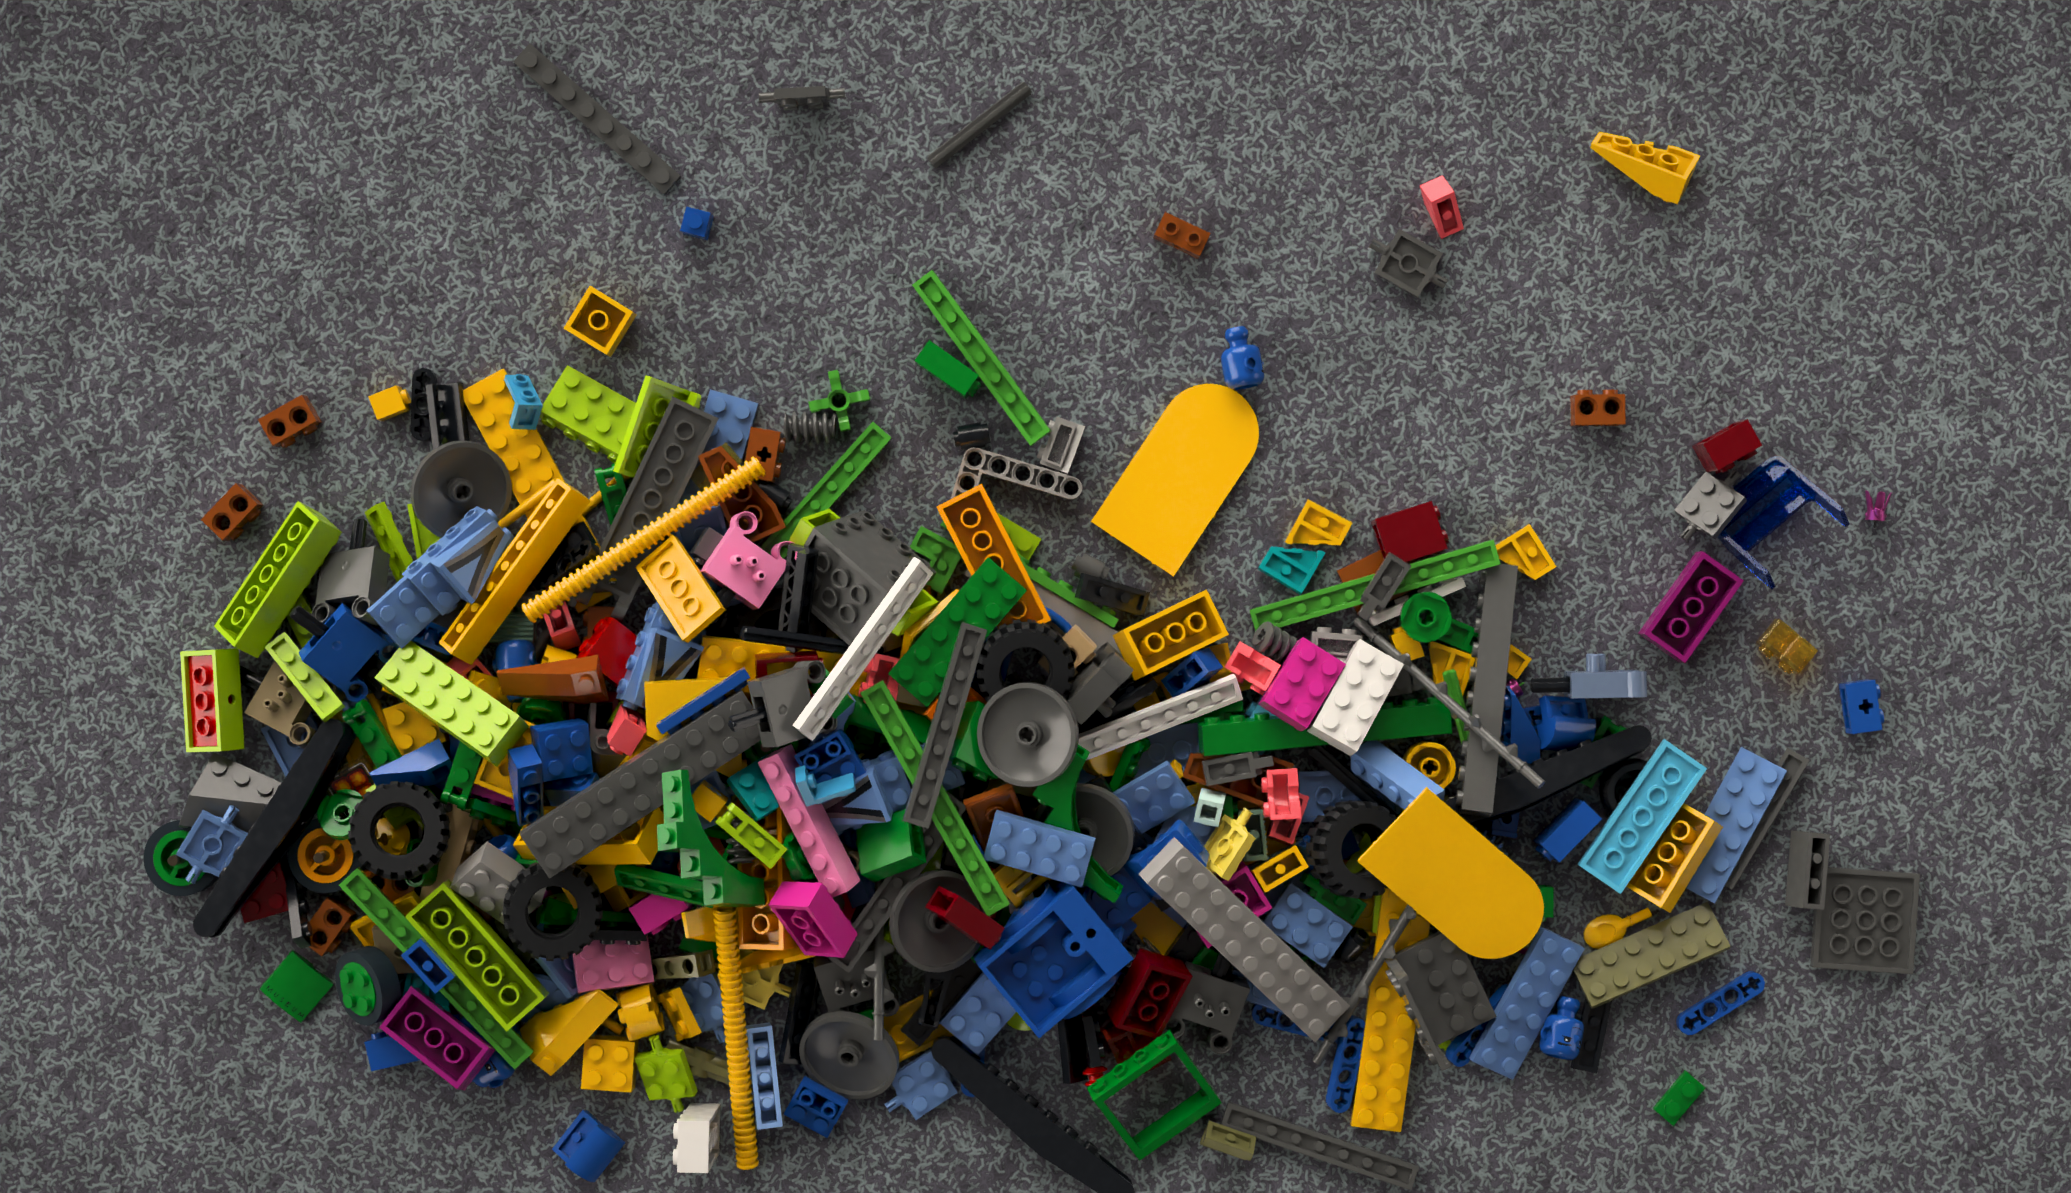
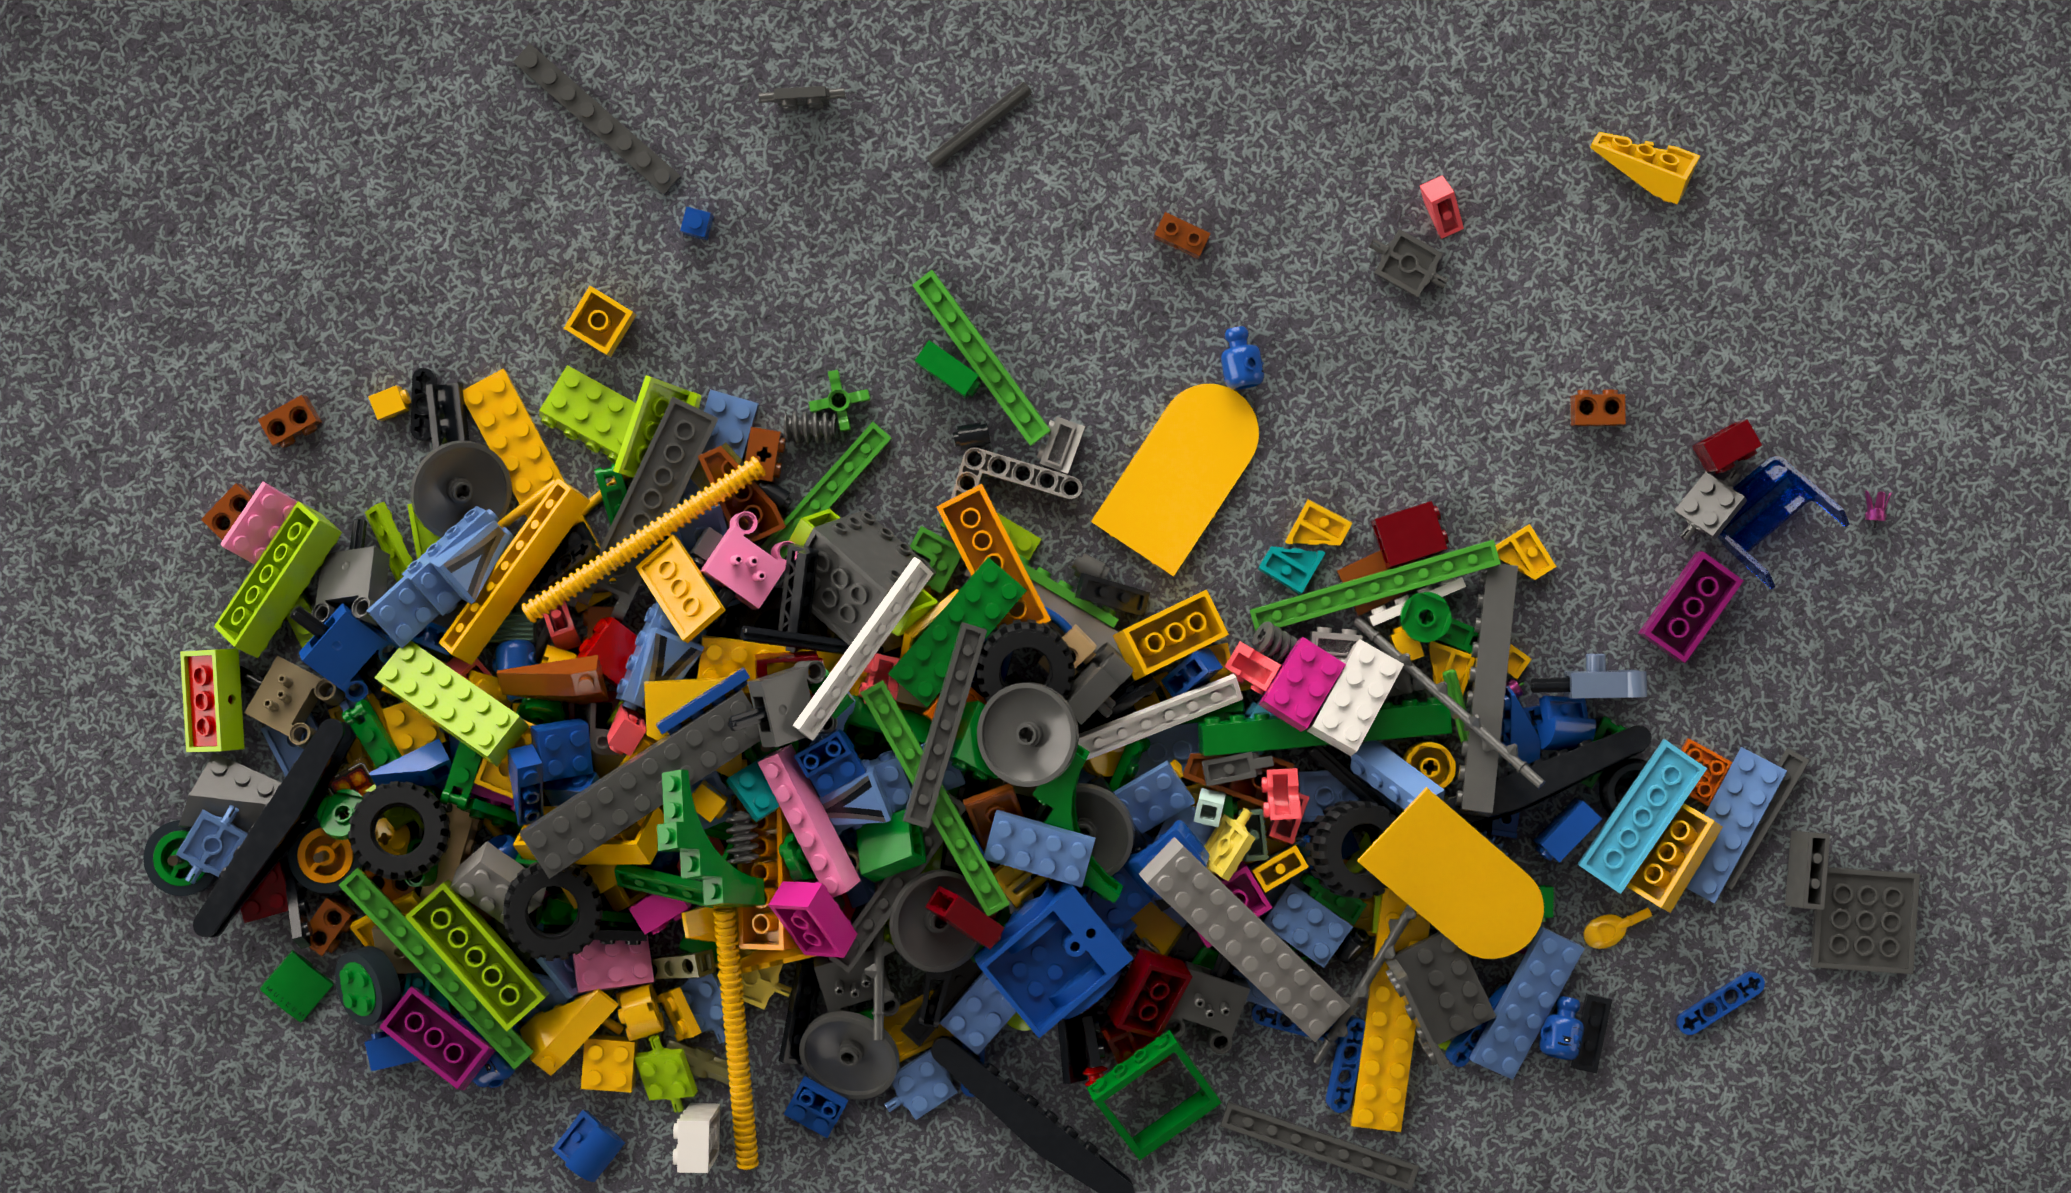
(258, 523): none -> bright pink plate
(305, 678): lime plate -> none
(428, 965): blue brick -> none
(527, 402): dark azure bracket -> none
(752, 836): lime plate -> none
(764, 1076): light blue brick -> none
(820, 792): dark azure bracket -> none
(1228, 1141): olive panel -> none
(1383, 585): dark grey hinge -> none
(1650, 955): olive plate -> none
(1679, 1098): green plate -> none
(1712, 778): none -> orange tile
(1786, 646): clear yellow brick -> none
(1852, 696): blue brick -> none

